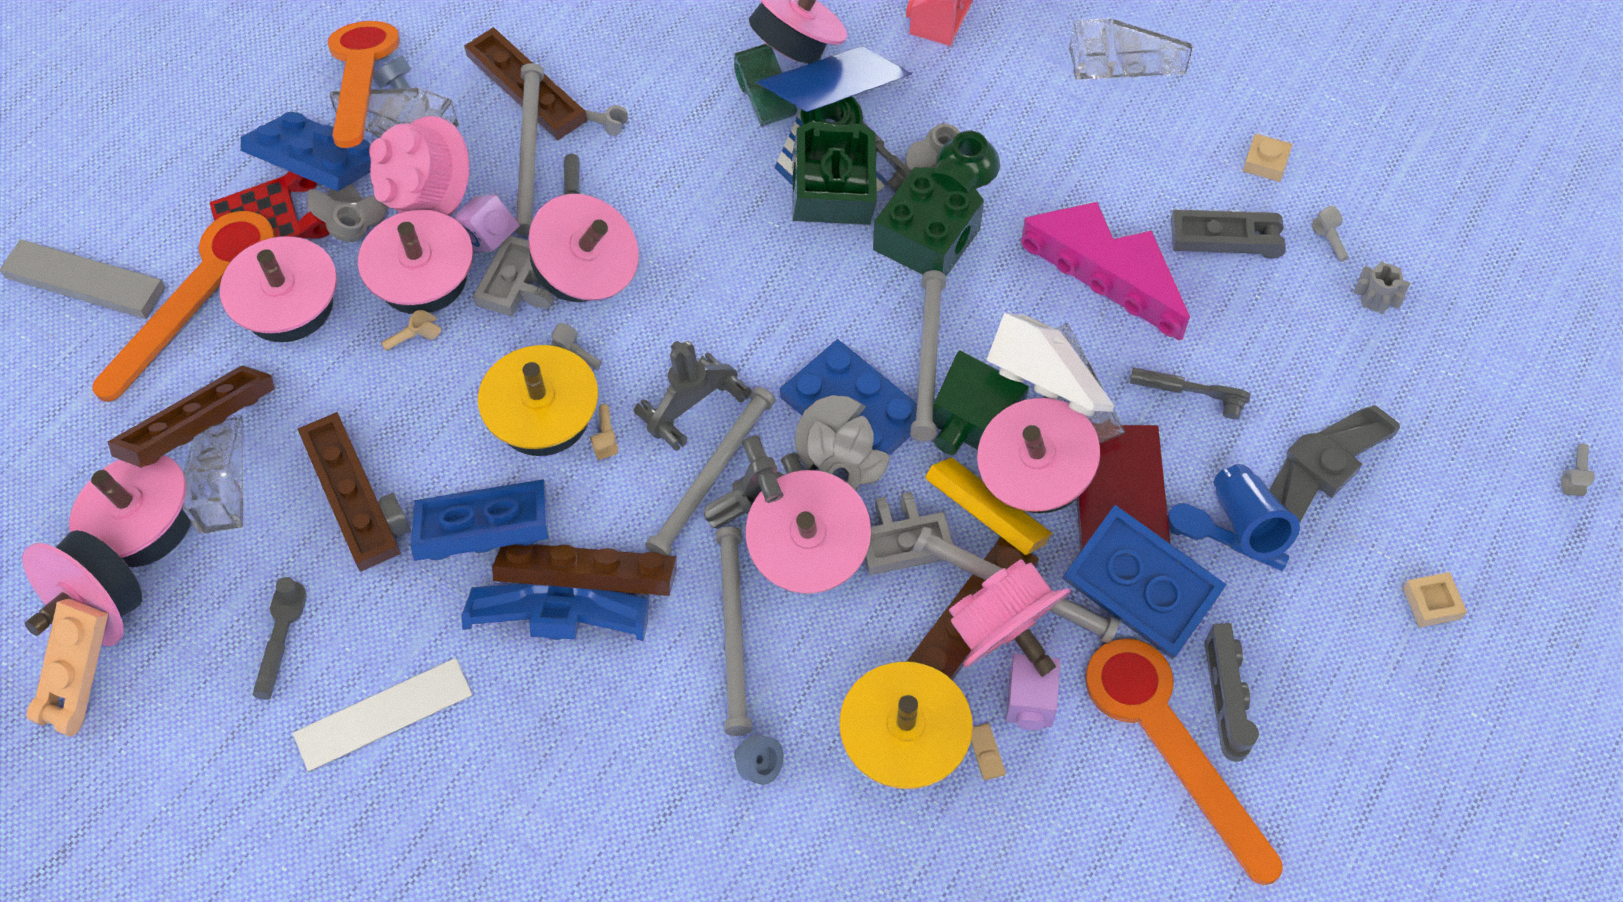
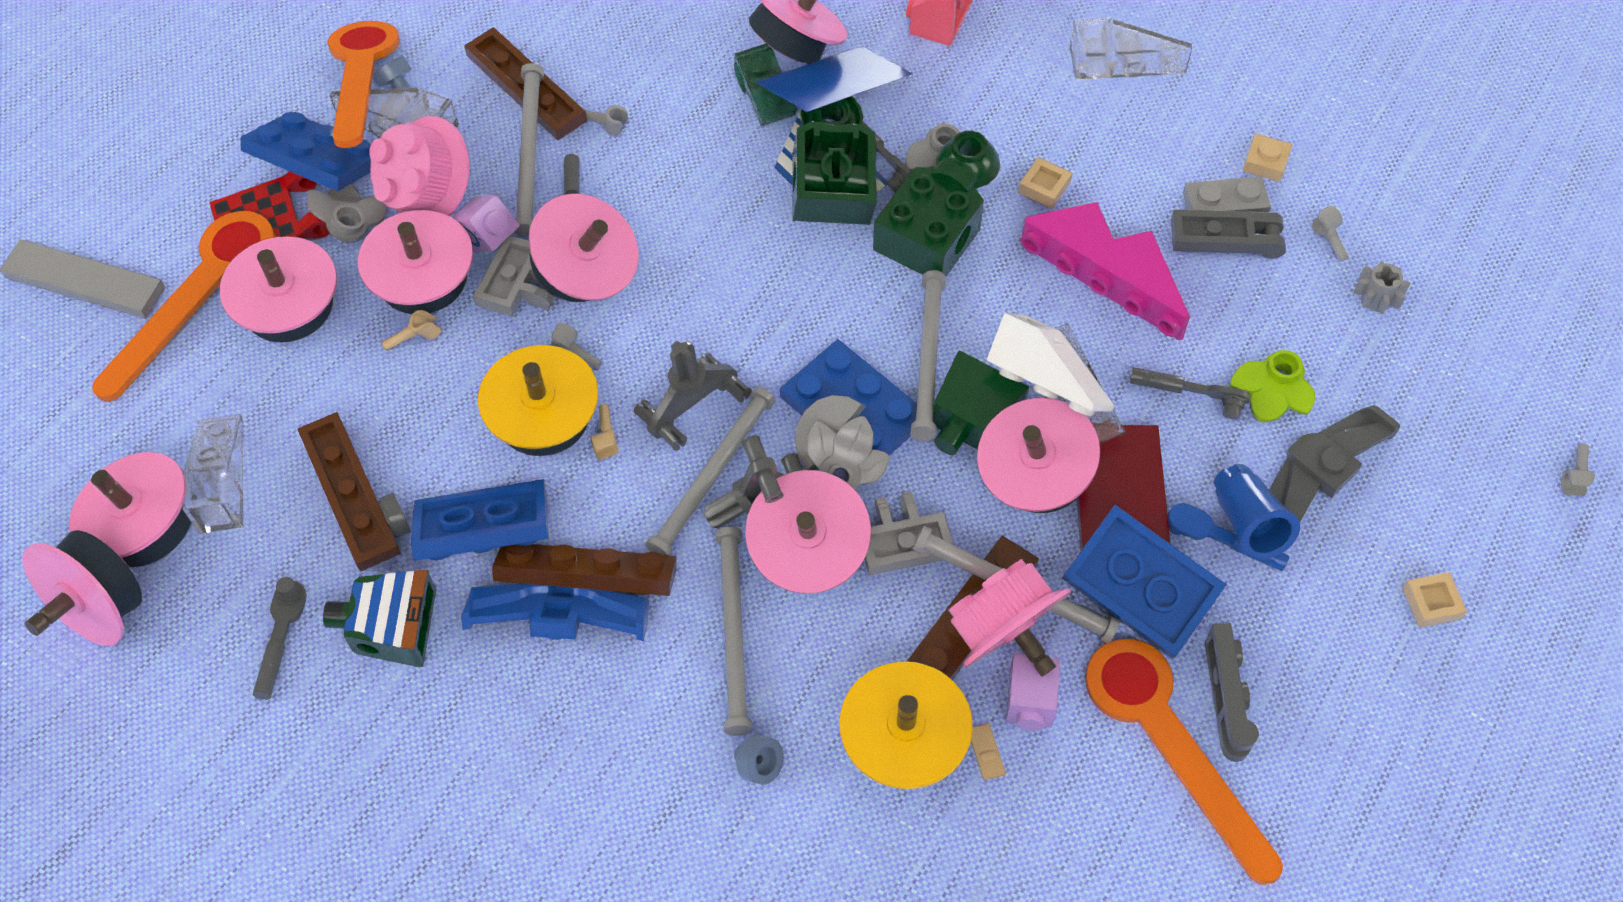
(68, 666): light nougat plate -> none
(190, 416): reddish brown plate -> none
(381, 714): white sticker -> none
(386, 616): none -> torso
(973, 495): yellow tile -> none
(1045, 182): none -> tan plate
(1228, 195): none -> light grey plate
(1273, 391): none -> lime plate

